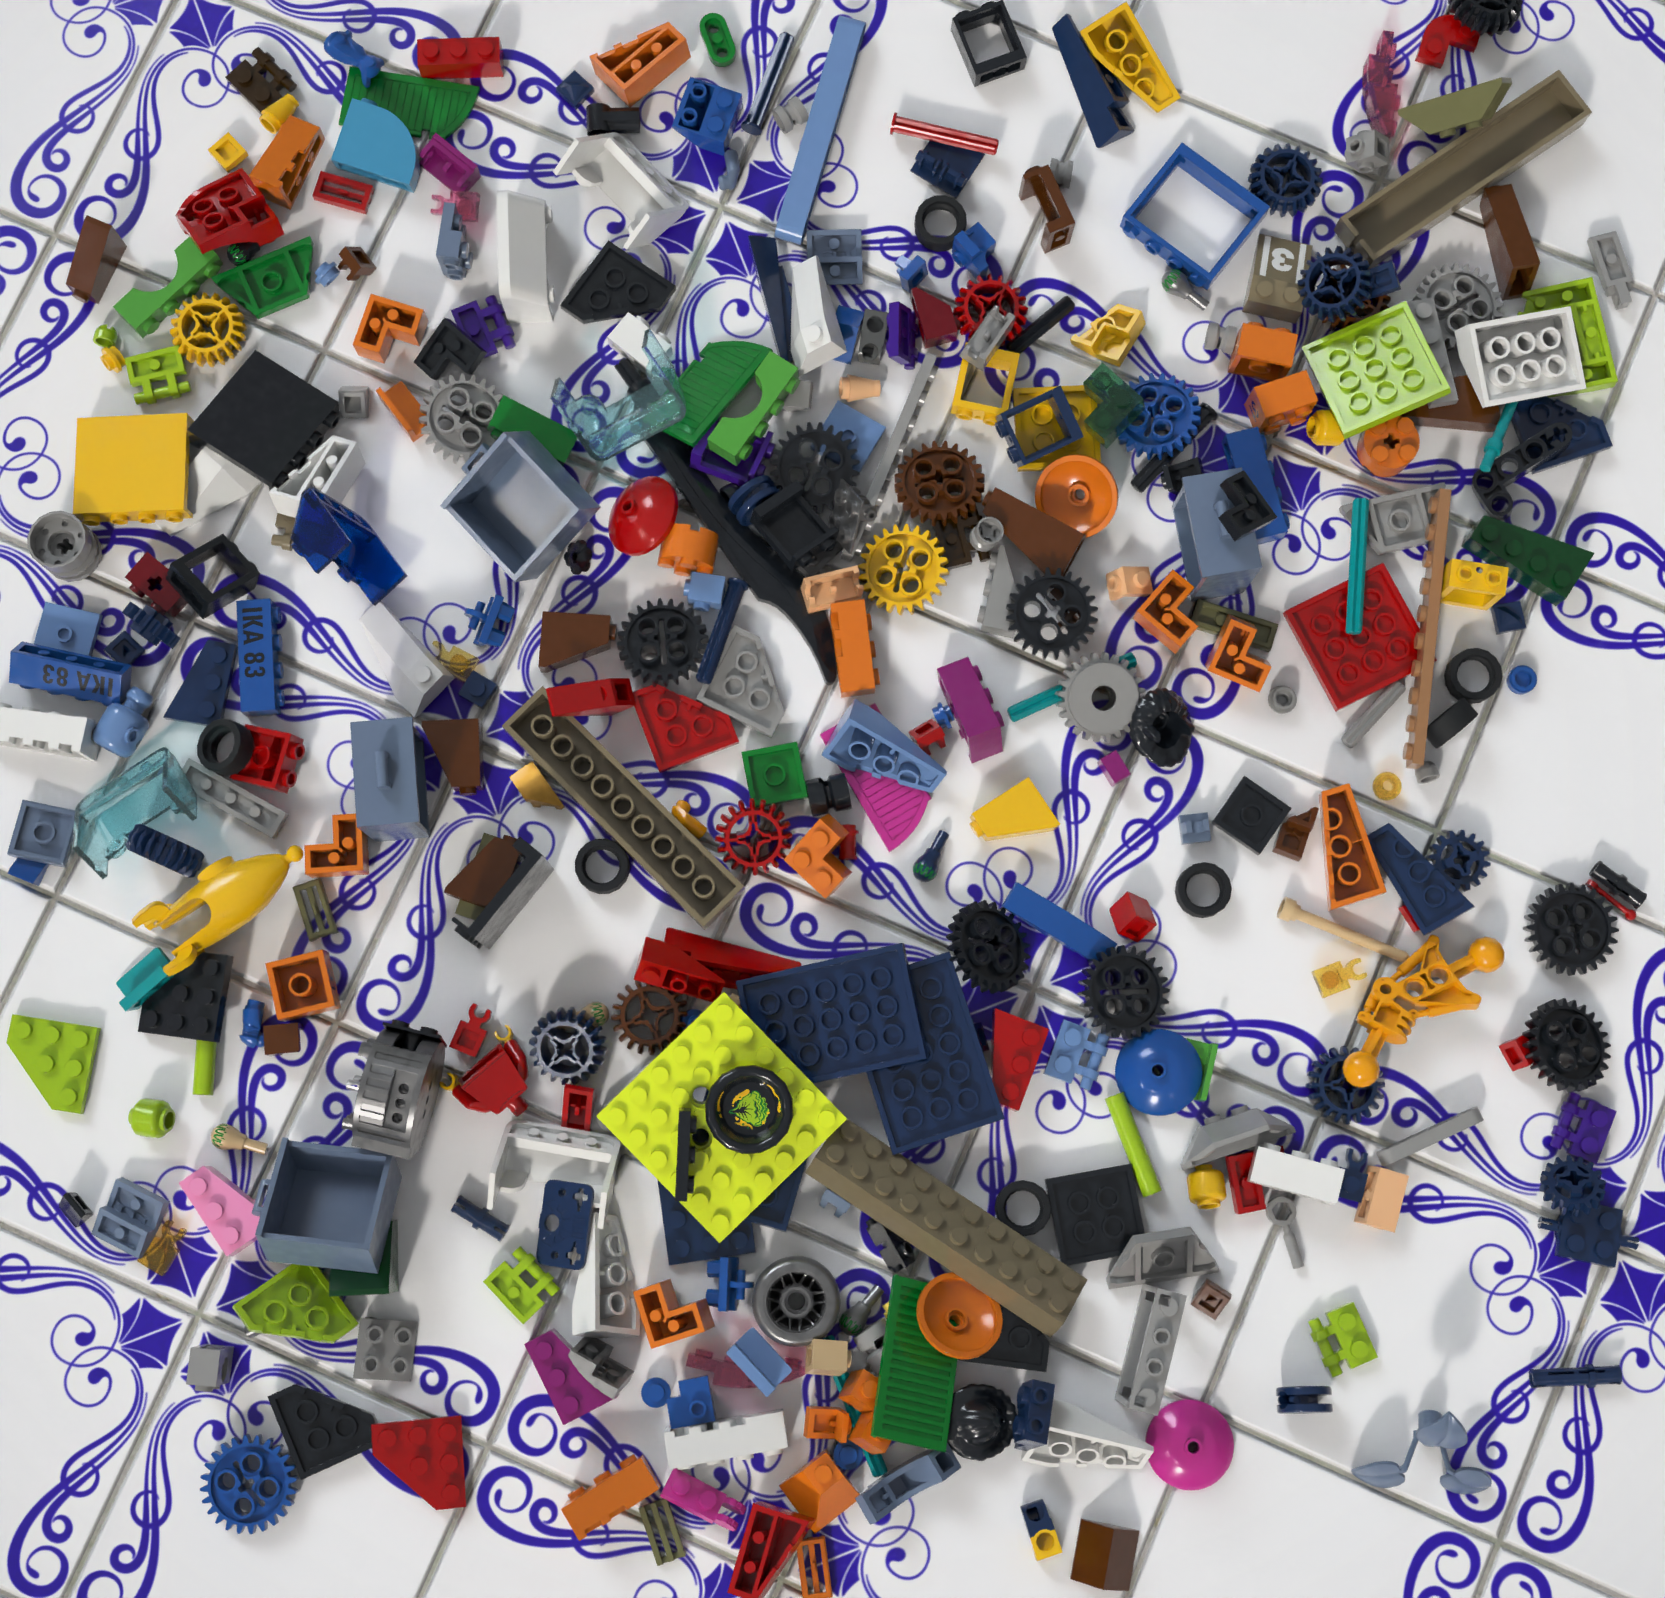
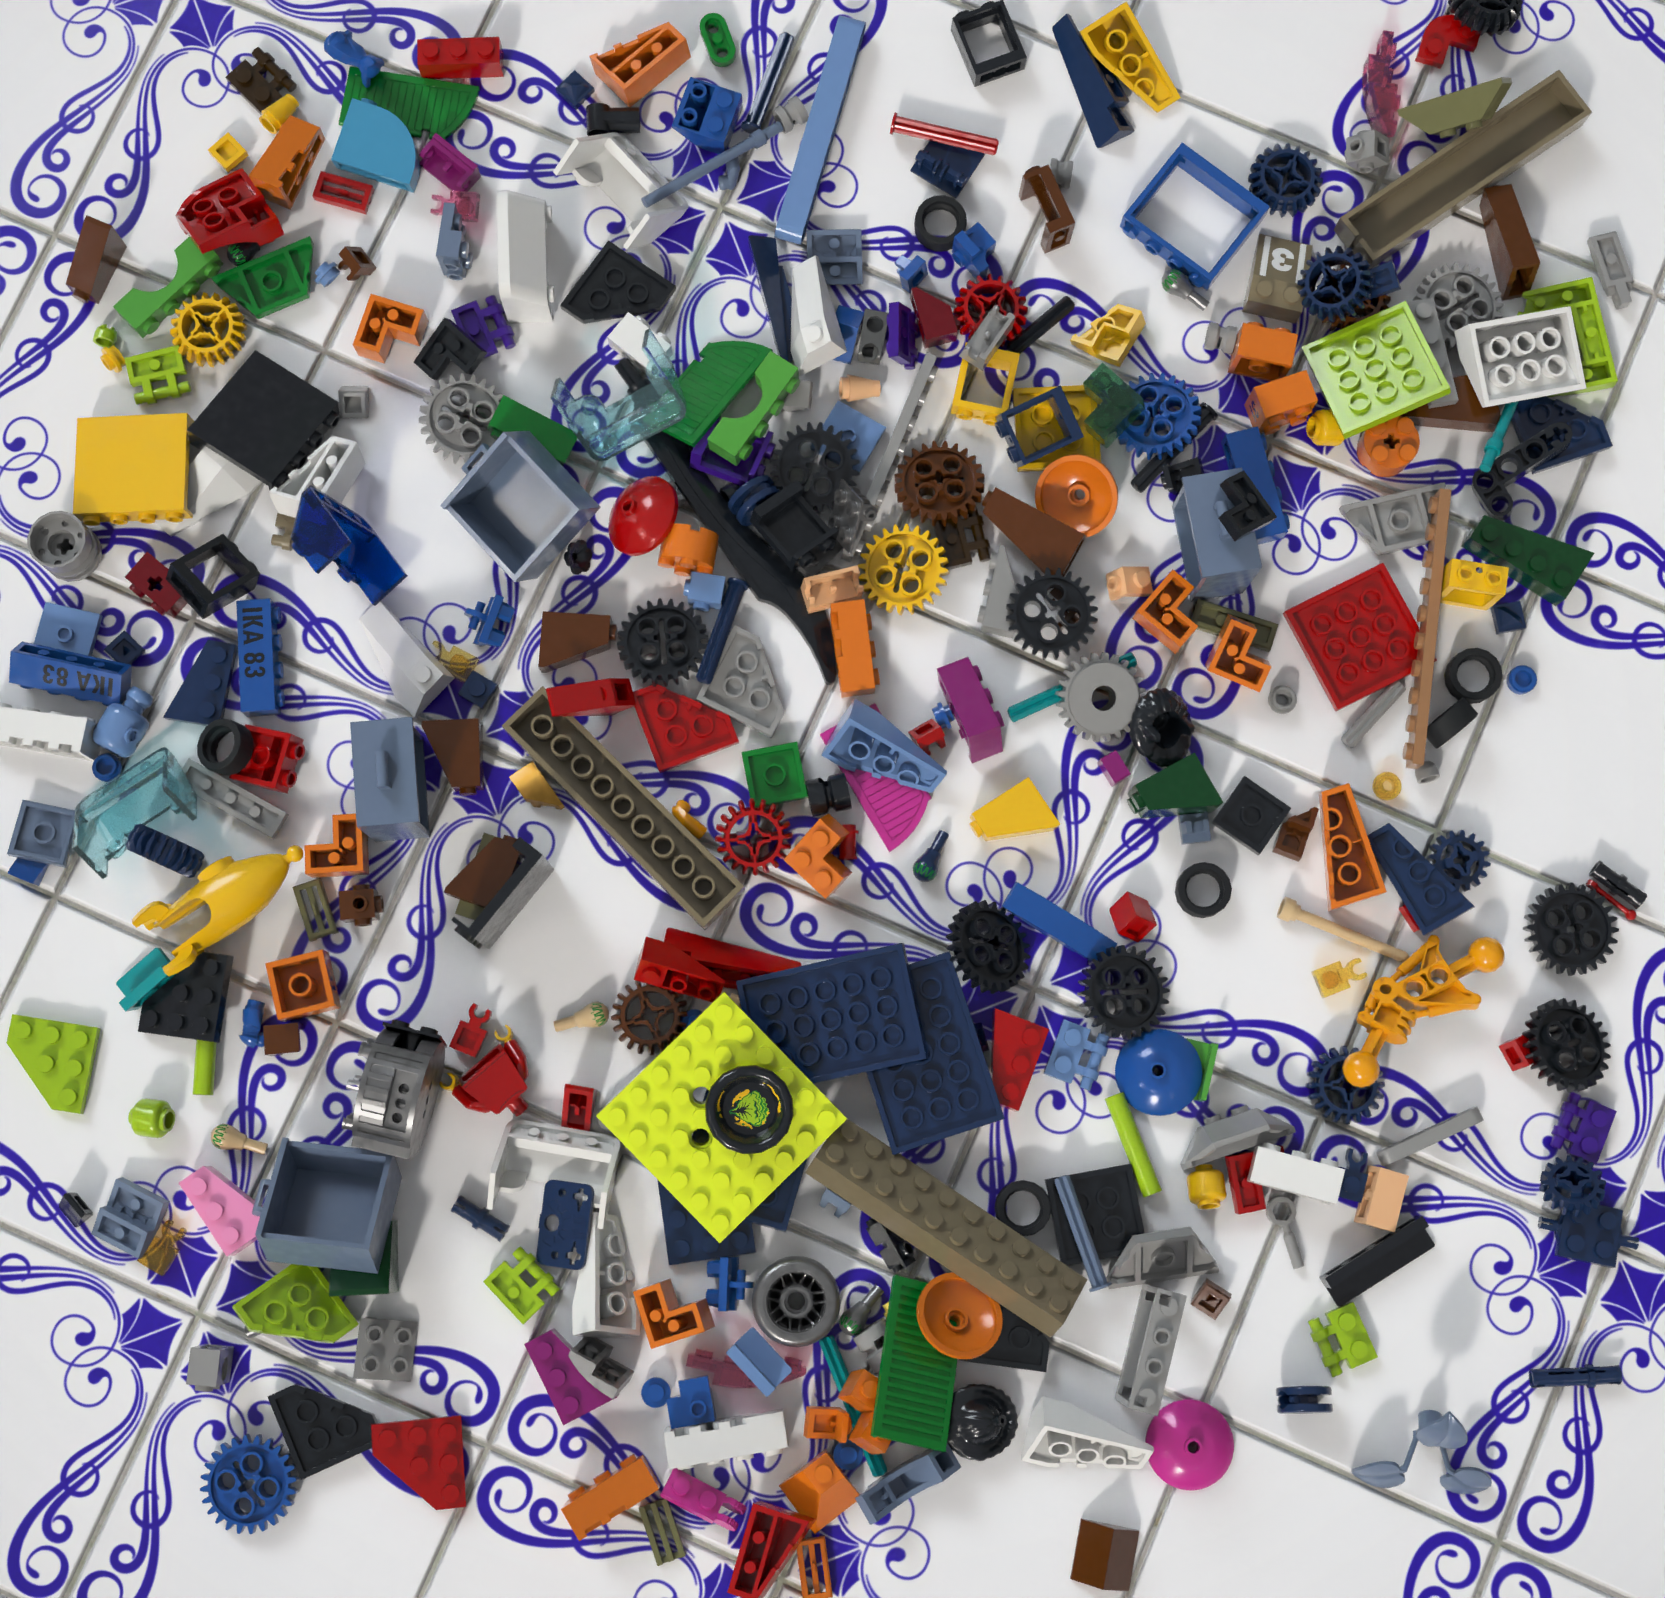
(106, 767): none -> blue plate
(151, 625): dark blue gear -> none
(351, 901): none -> reddish brown brick
(403, 408): orange panel -> none
(576, 1054): dark blue gear -> none
(593, 846): black tyre -> none
(685, 1154): black plate -> none
(756, 140): none -> sand blue bar
(827, 1357): tan brick -> none
(991, 529): light grey wheel -> none
(1034, 1414): dark blue plate -> none
(1040, 1530): leg -> none
(1081, 1233): none -> sand blue axle
(1175, 791): none -> dark green slope
(1357, 566): teal axle -> none
(1378, 1261): none -> black panel

